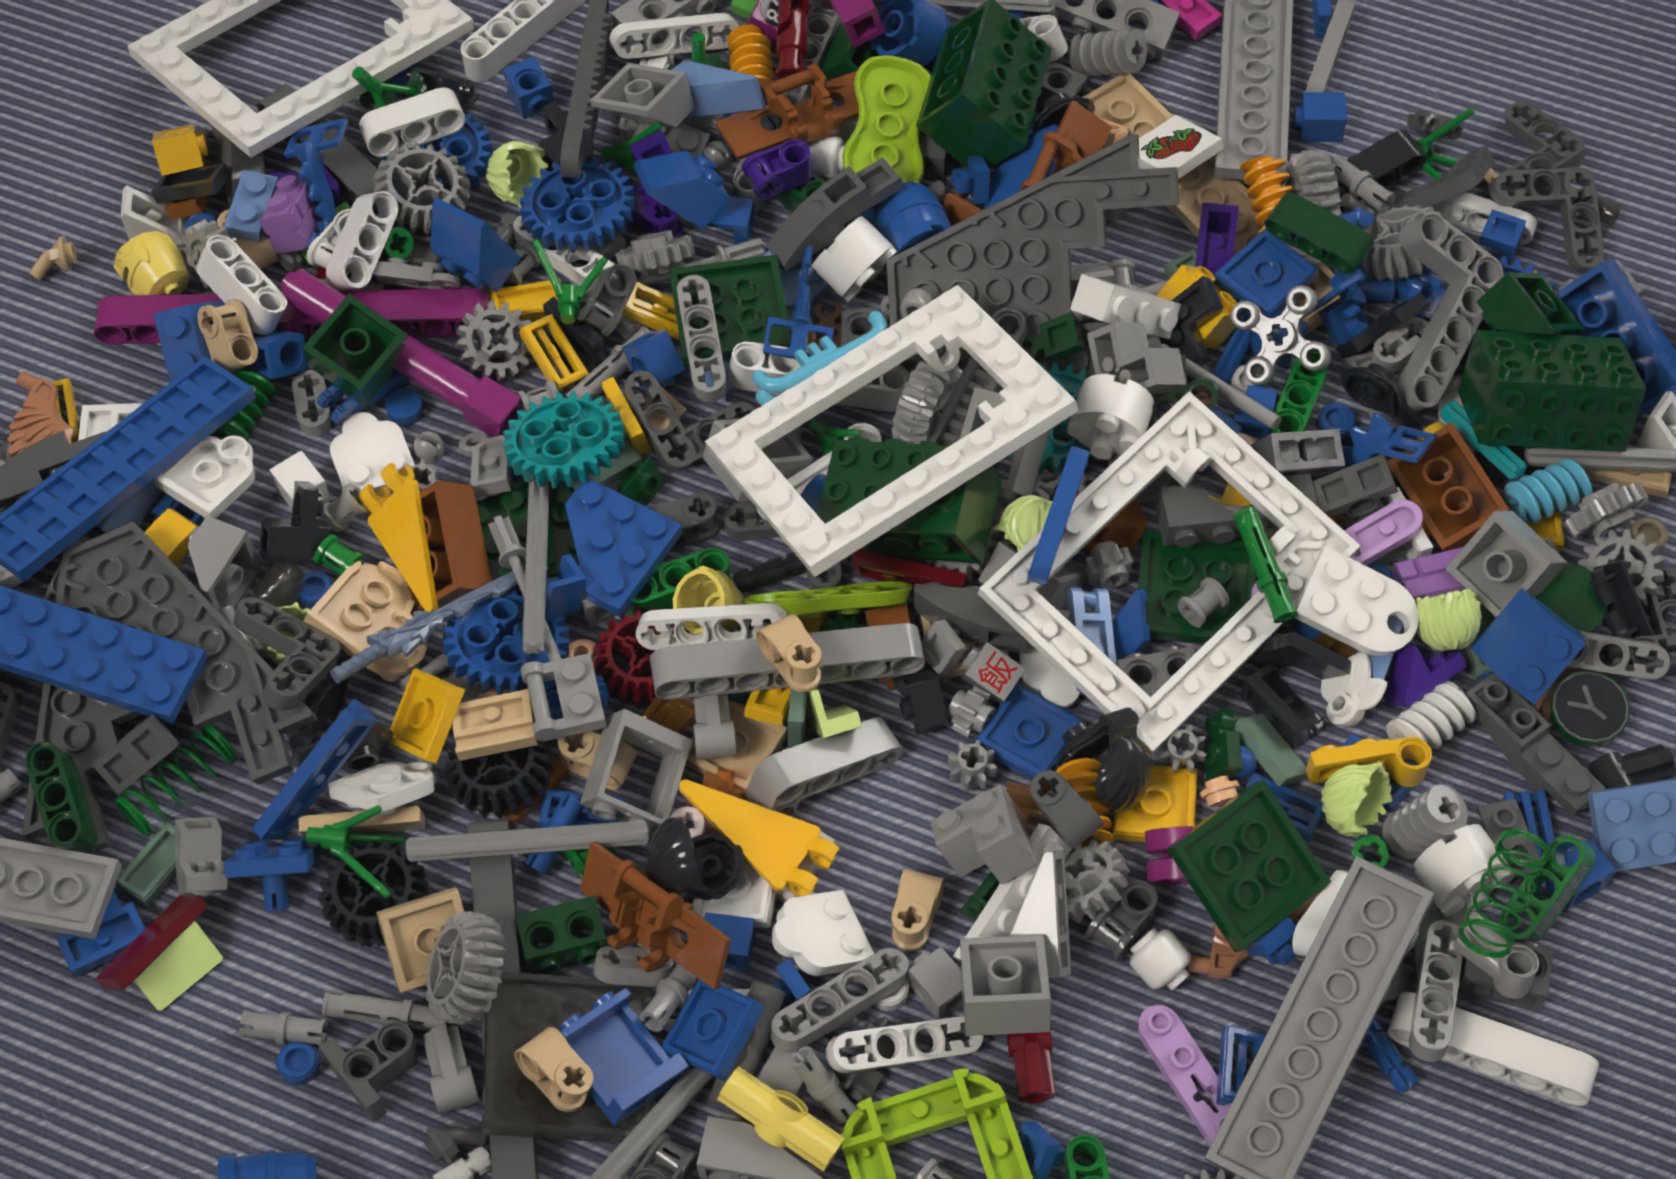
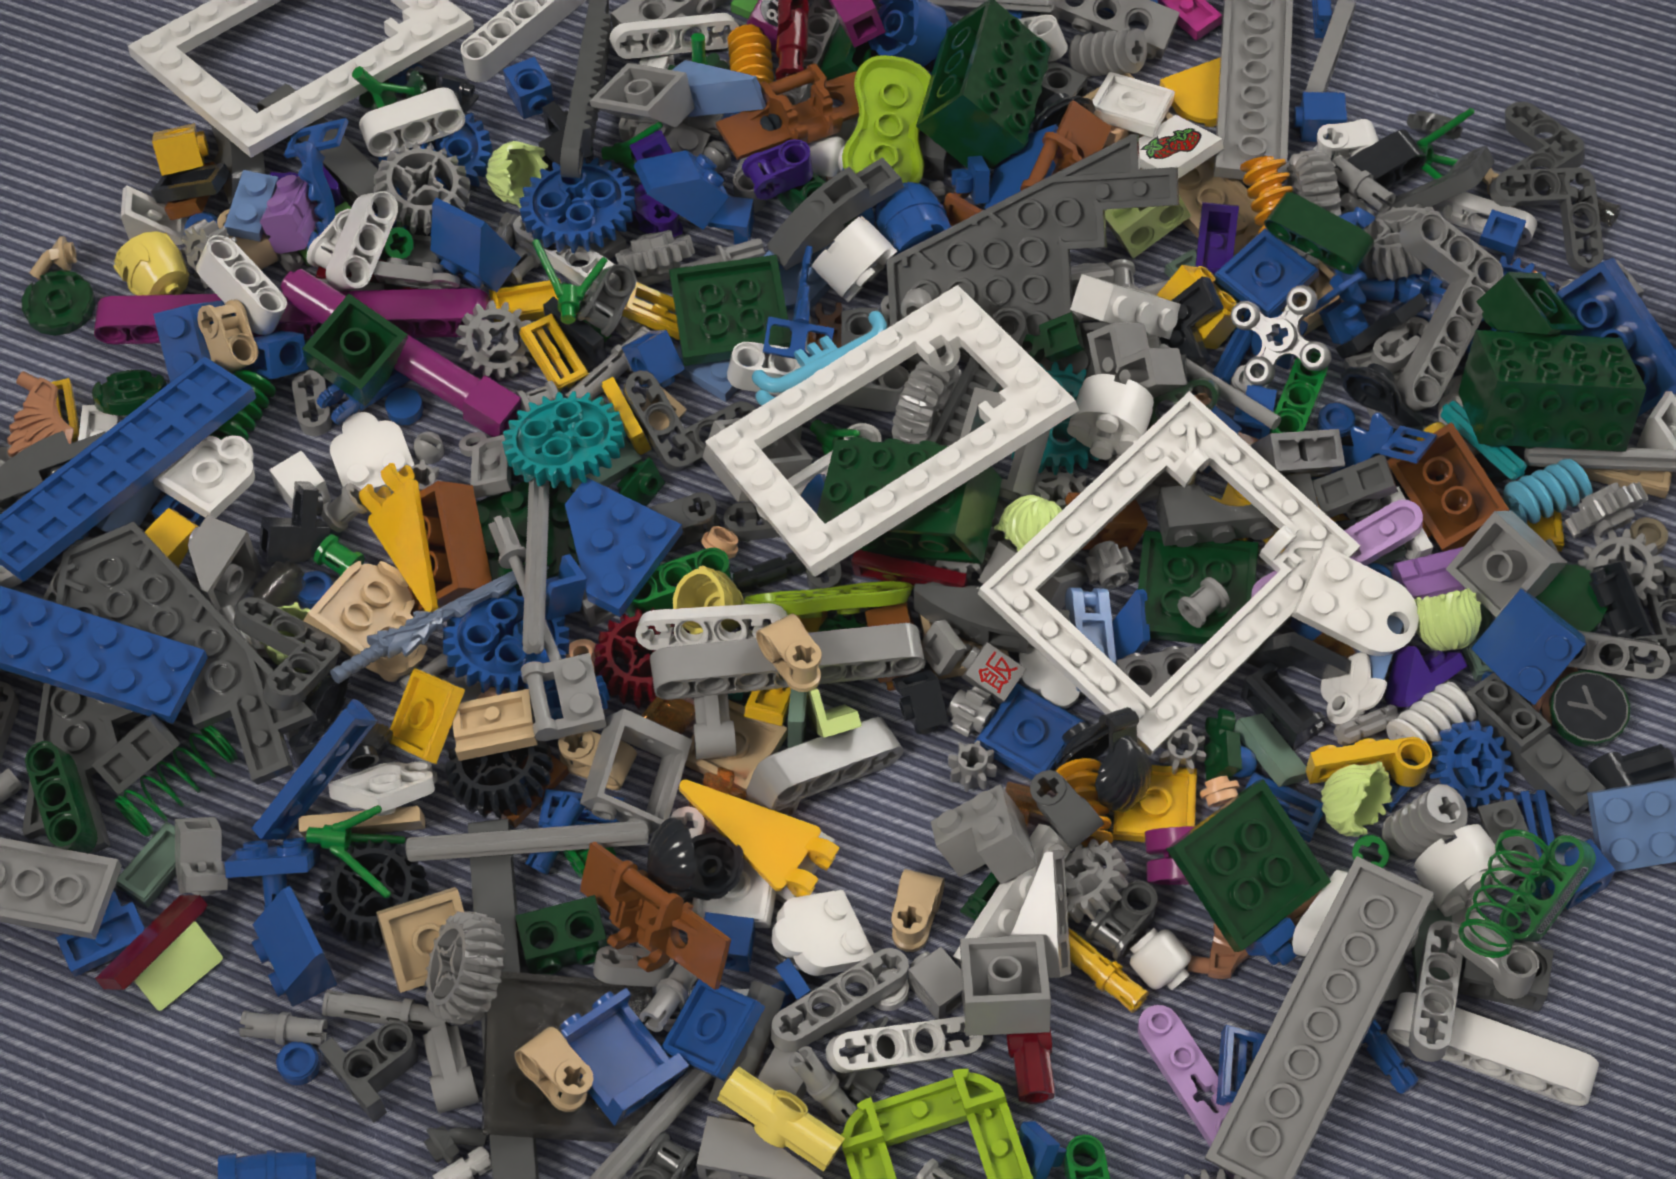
(58, 303): none -> dark green tile
(126, 391): none -> dark green tile
(292, 950): none -> blue slope
(701, 338): light grey beam -> none
(722, 539): none -> light nougat plate
(1058, 515): blue beam -> none
(1105, 973): none -> yellow pin
(1132, 104): none -> white tile
(1144, 226): none -> yellowish green brick
(1196, 92): none -> yellow tile
(1270, 578): green pin -> none
(1346, 138): none -> white piece
(1365, 725): none -> light grey axle
(1471, 762): none -> blue gear

